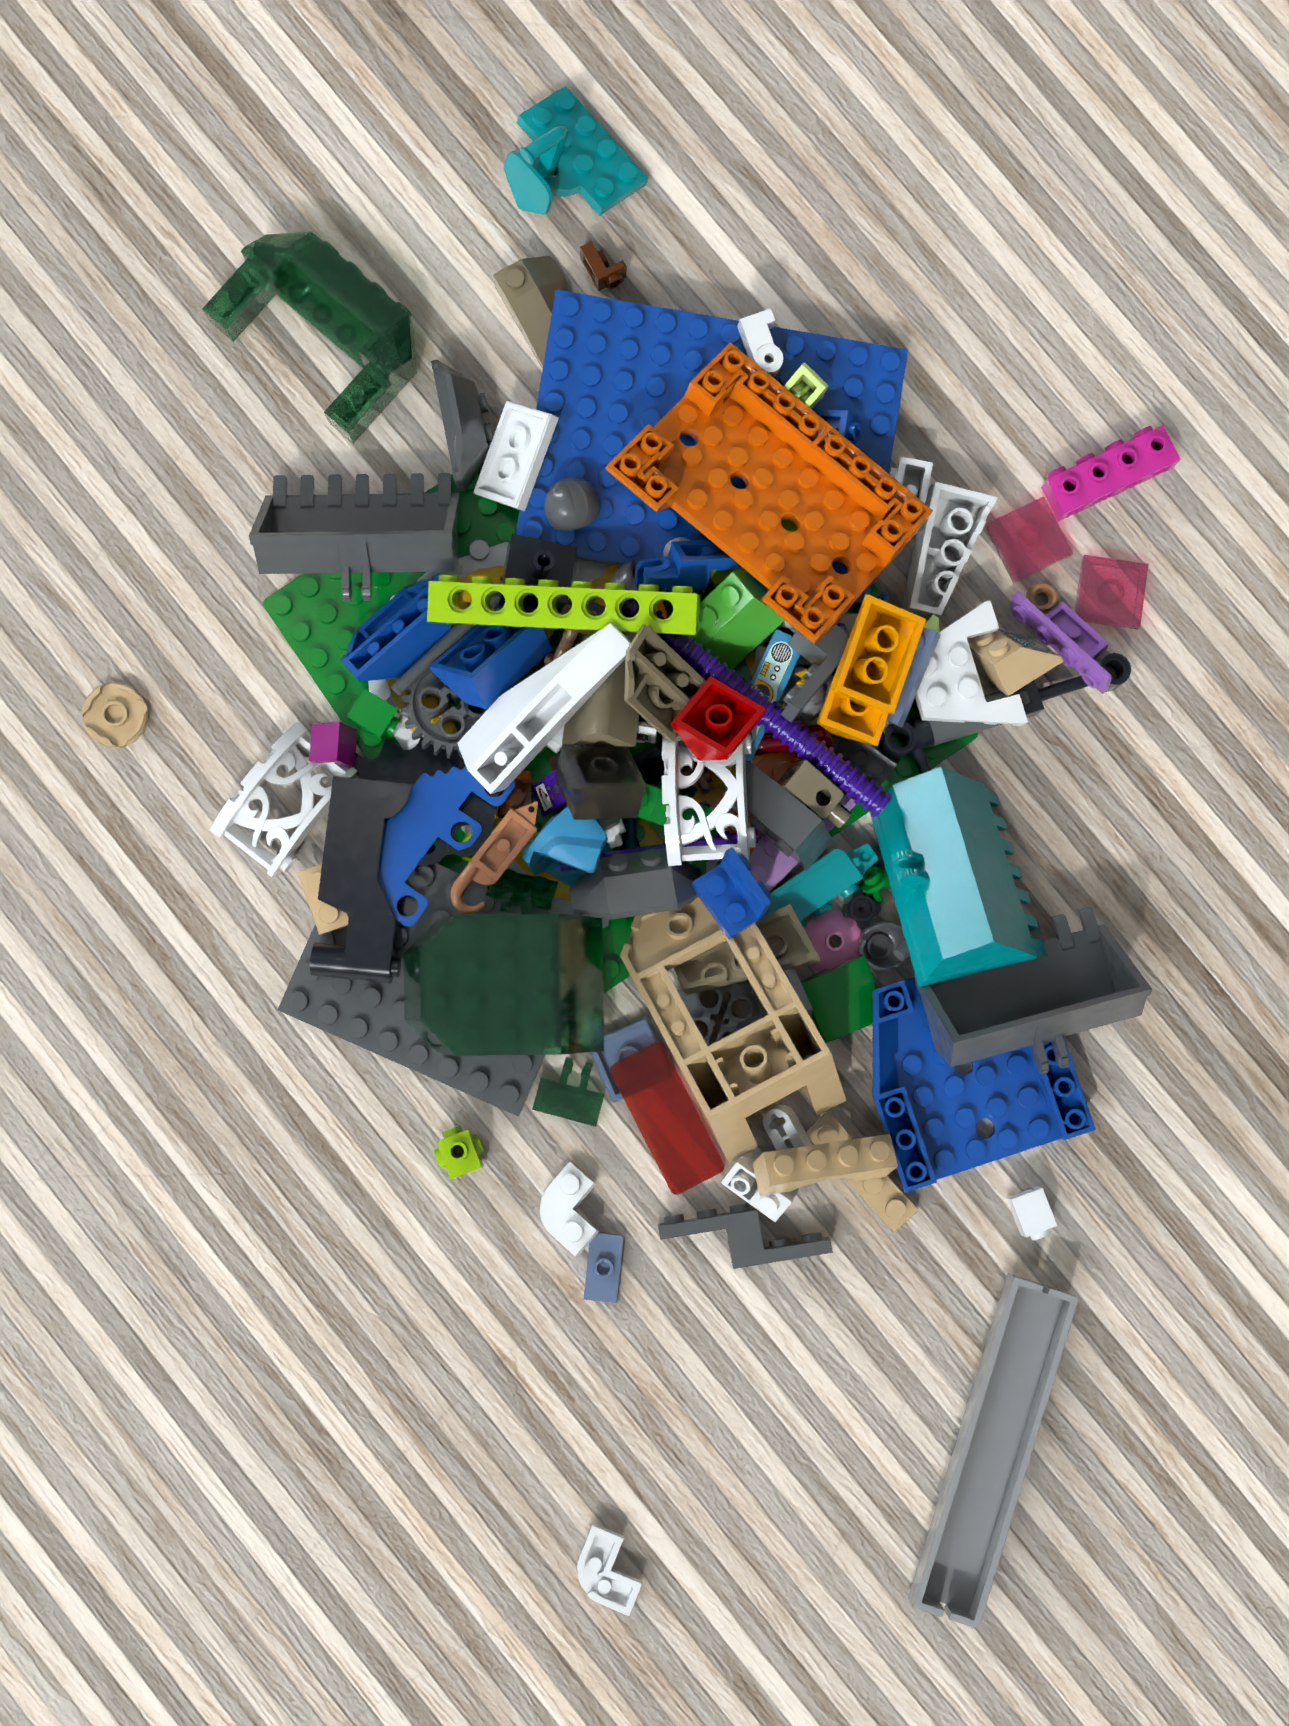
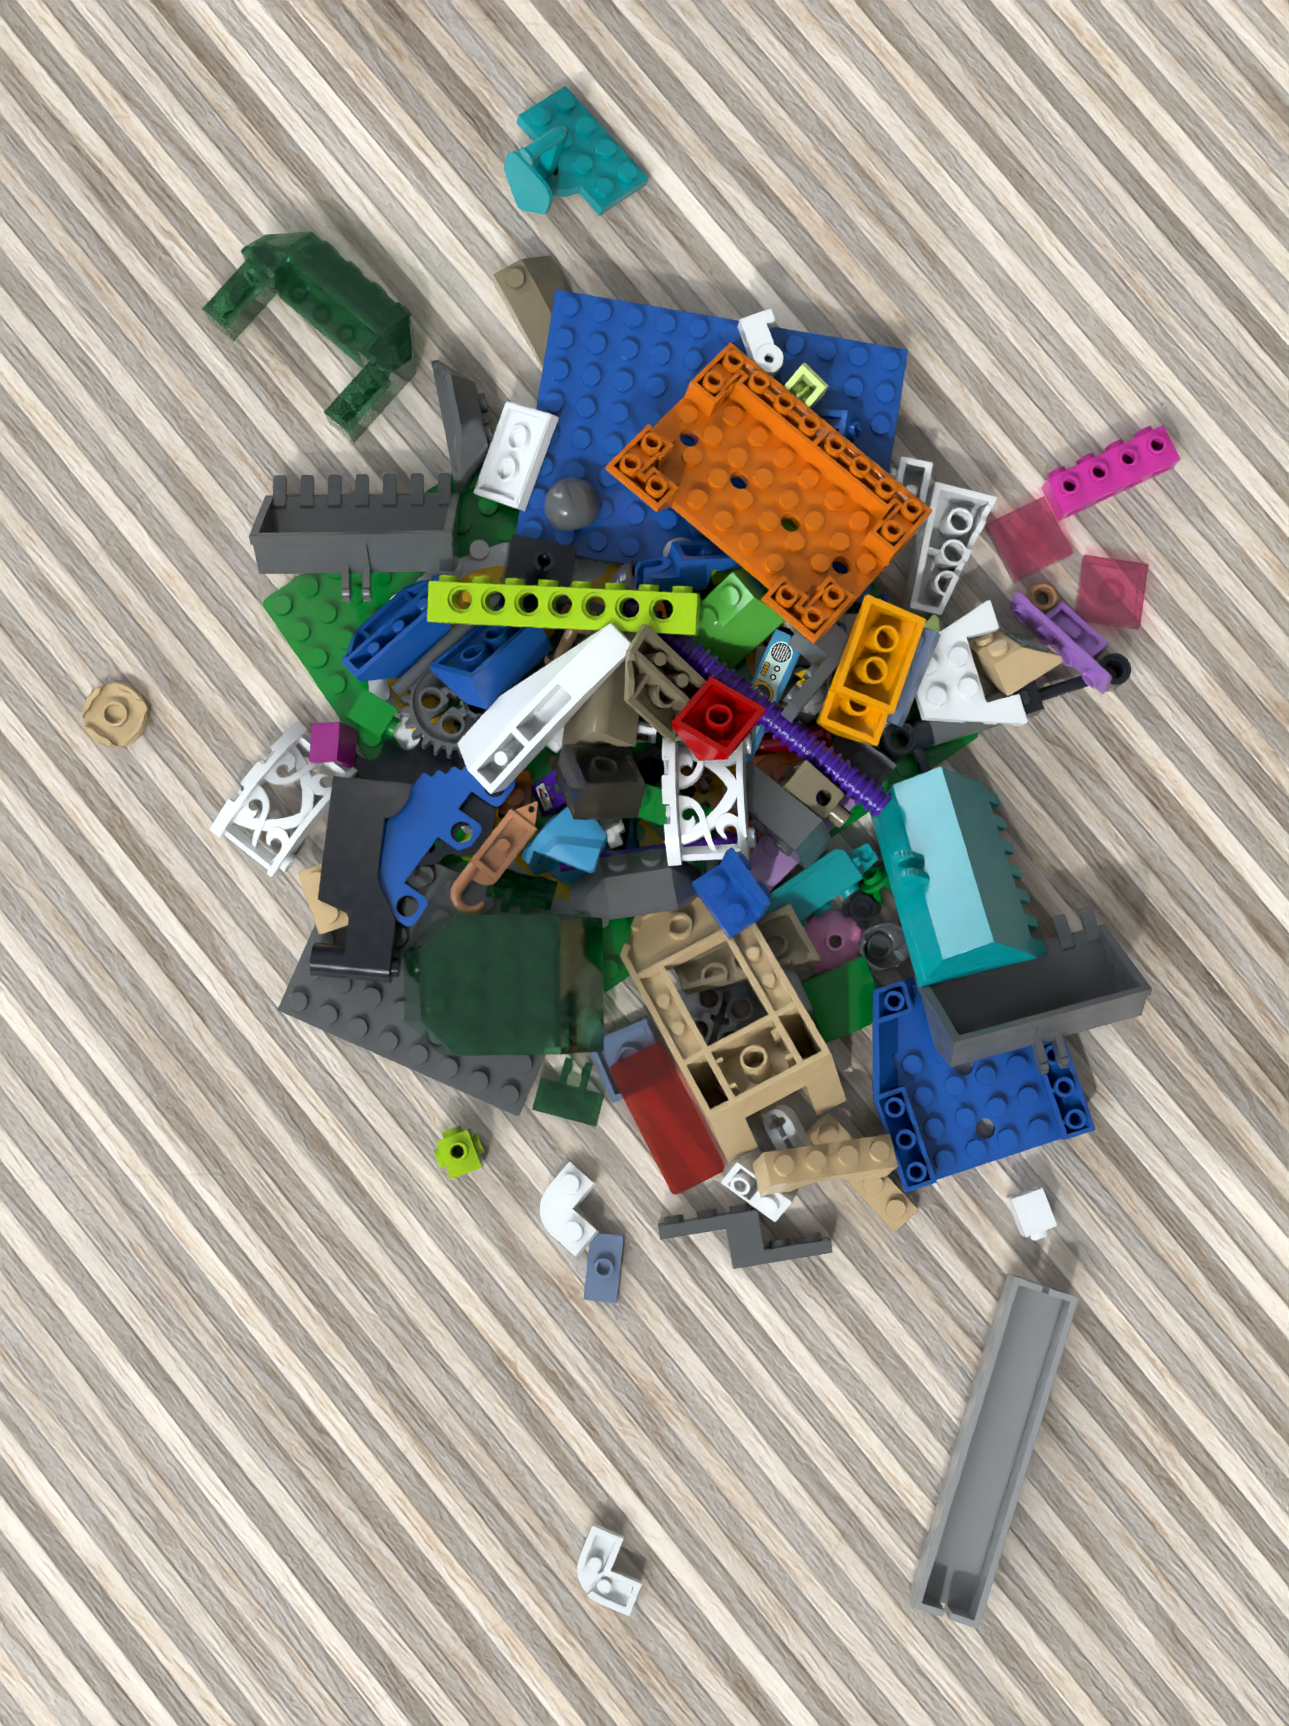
(598, 270): reddish brown bracket -> none

